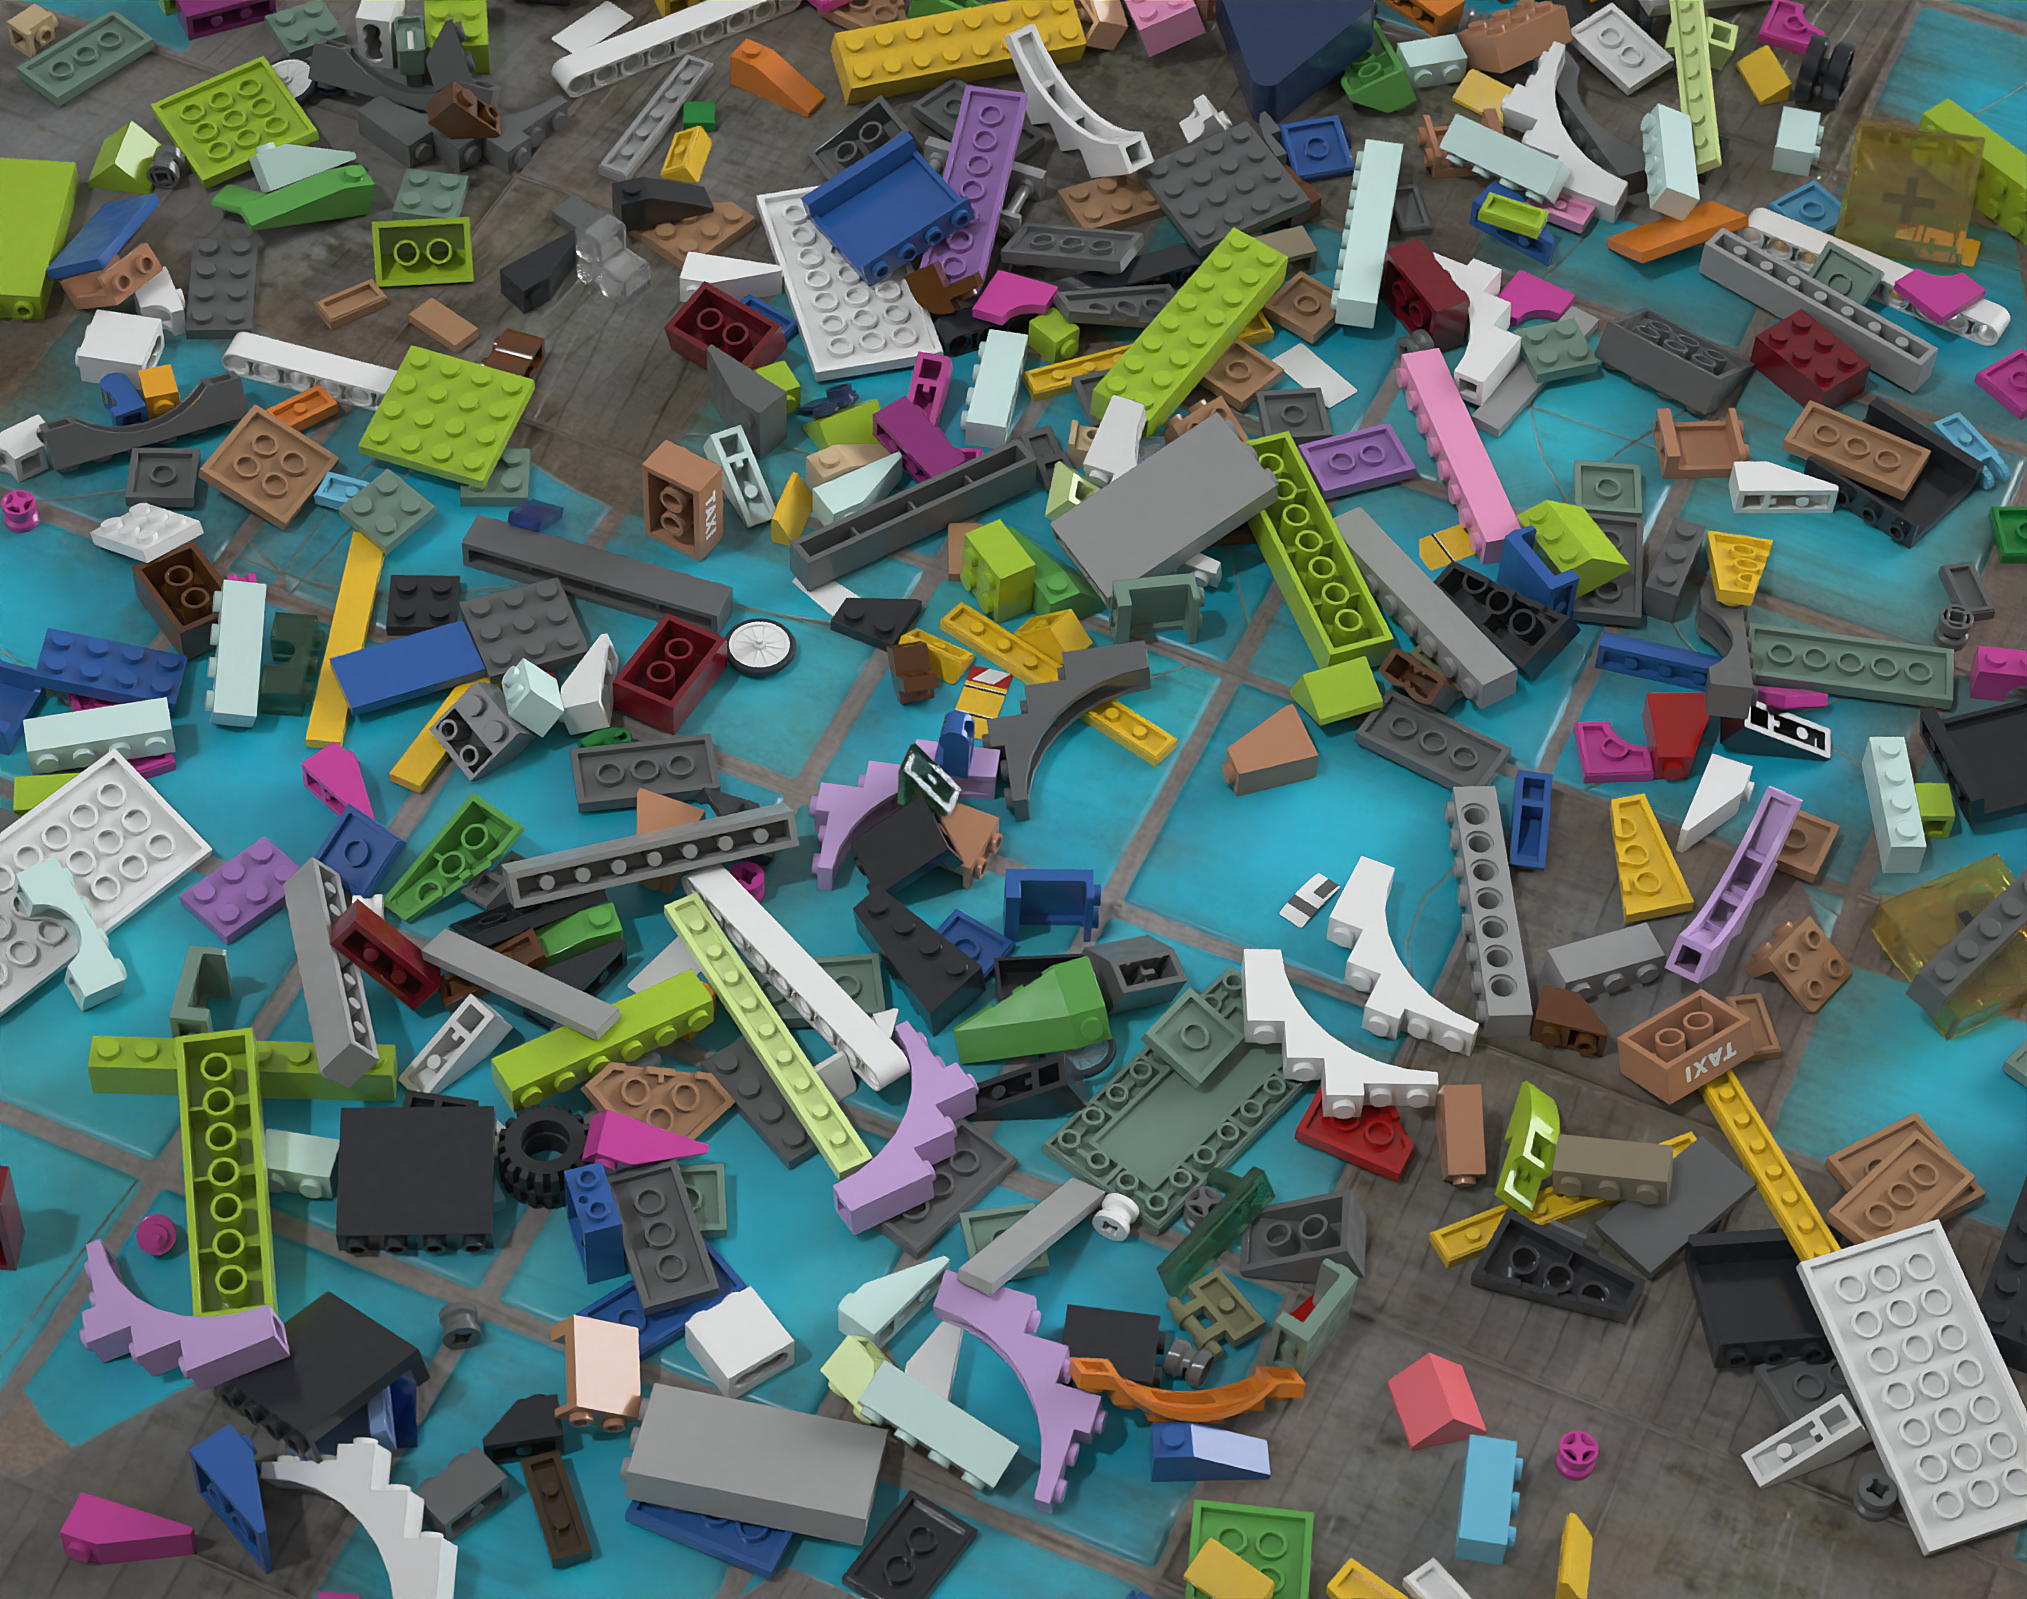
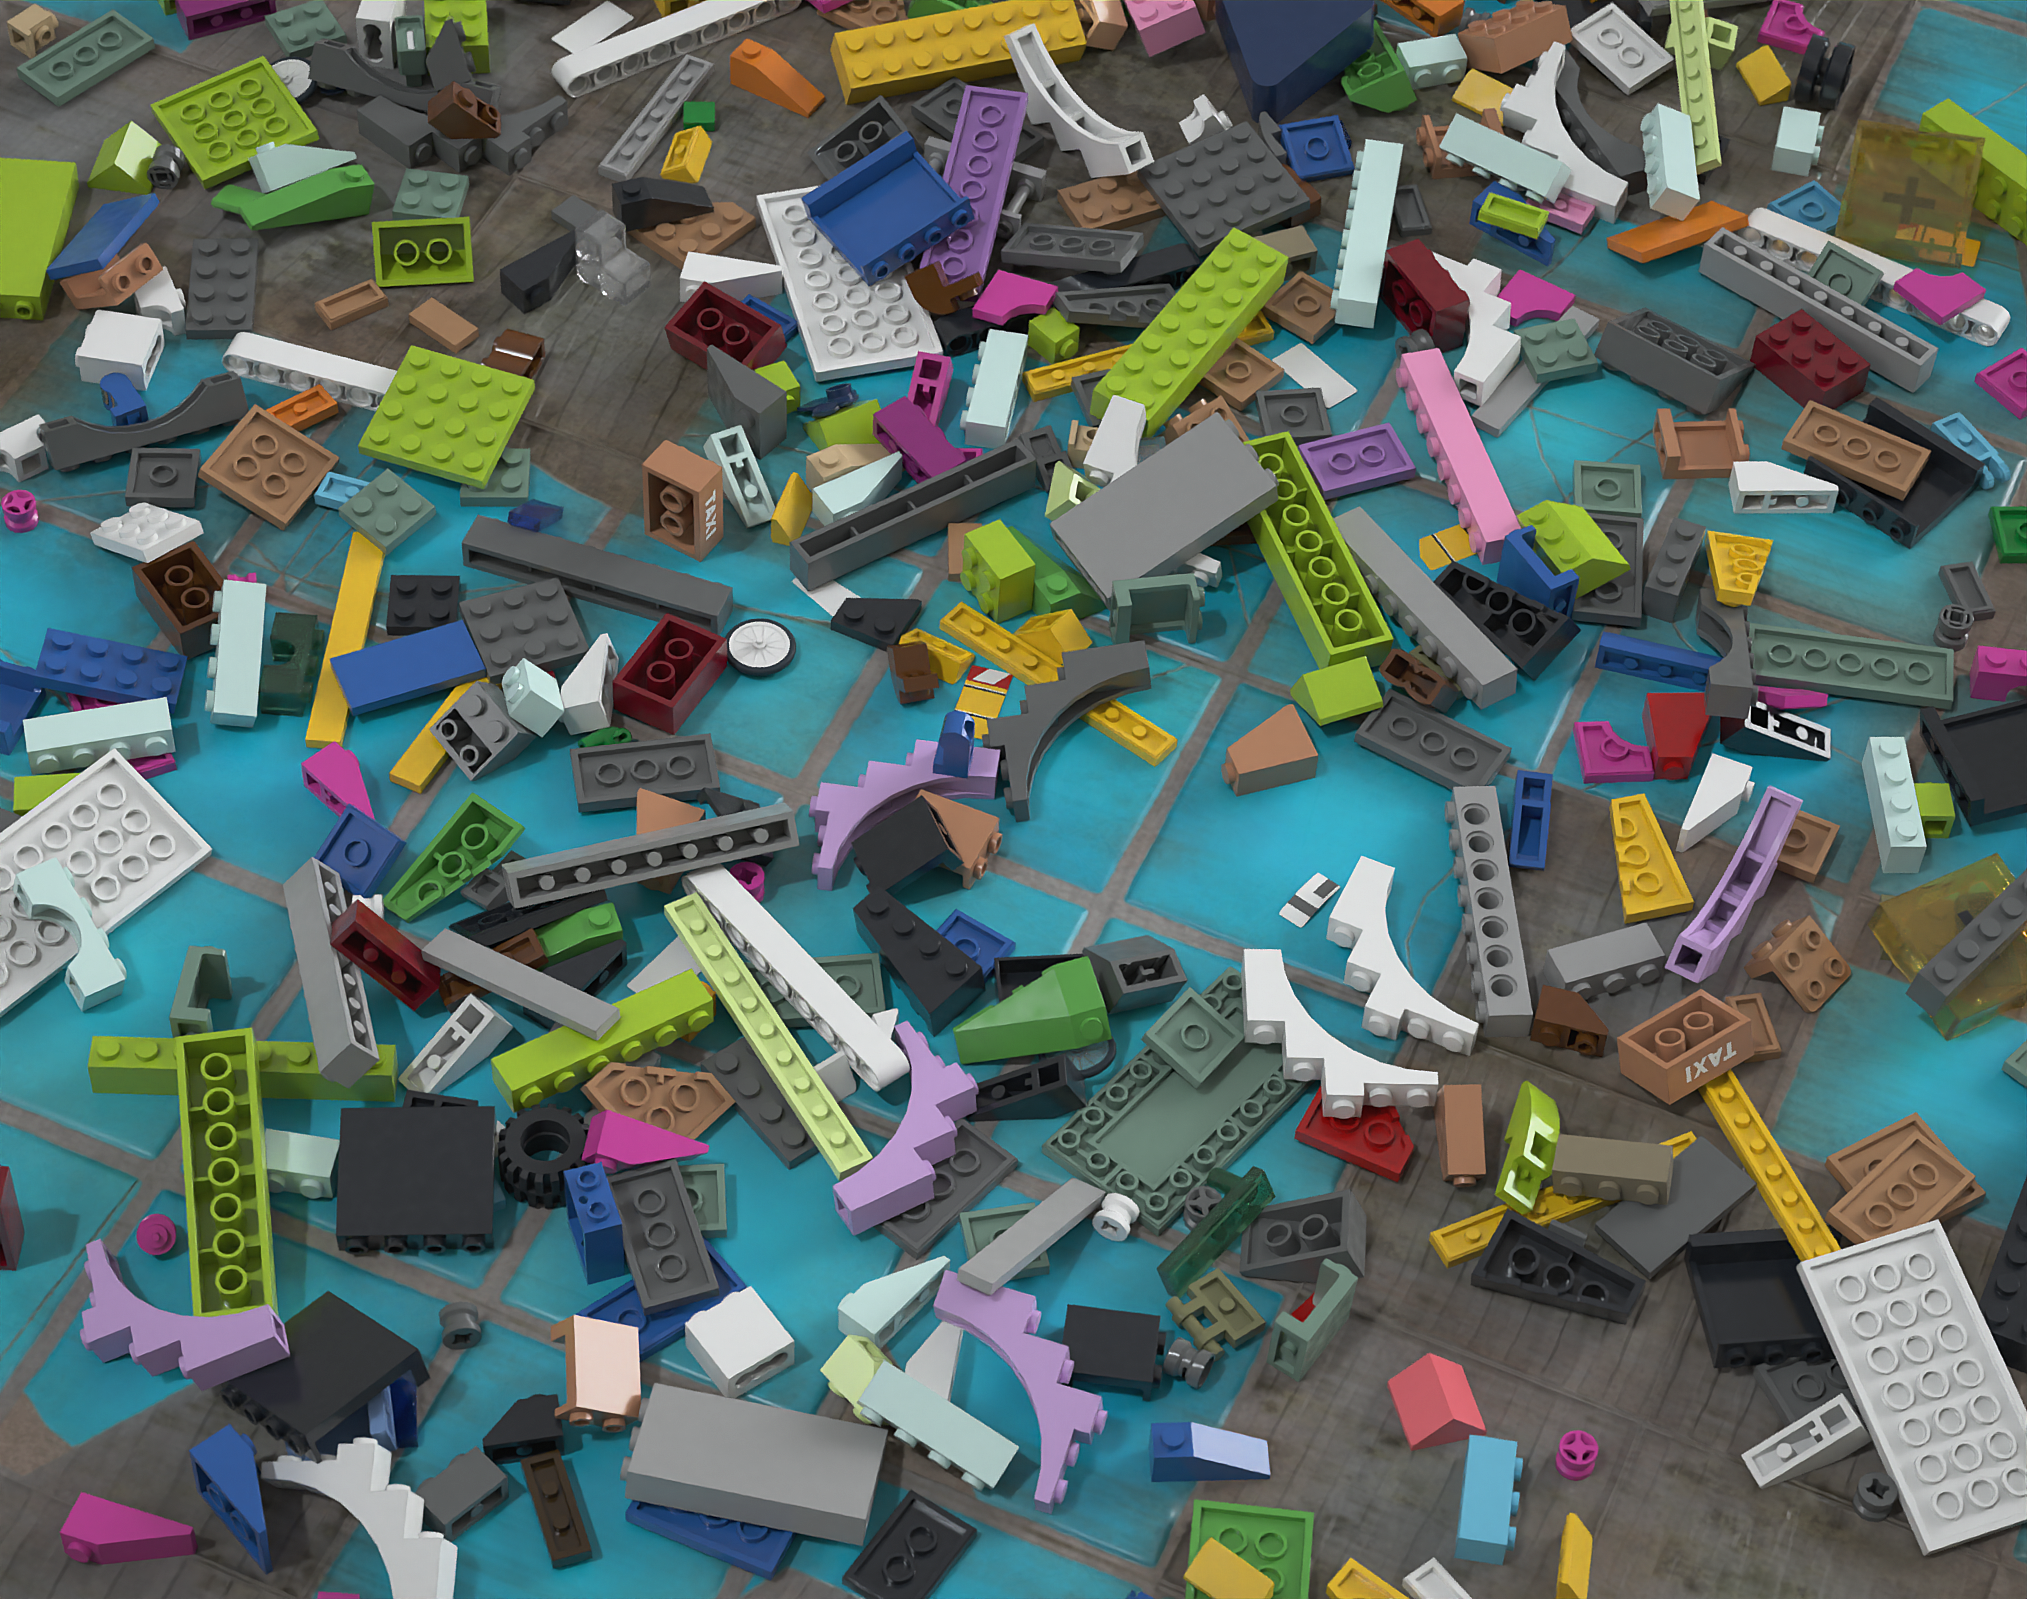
(158, 390): light orange brick -> none
(241, 891): medium lavender plate -> none
(923, 777): slope -> none
(1050, 899): blue panel -> none
(1199, 1406): orange piece -> none

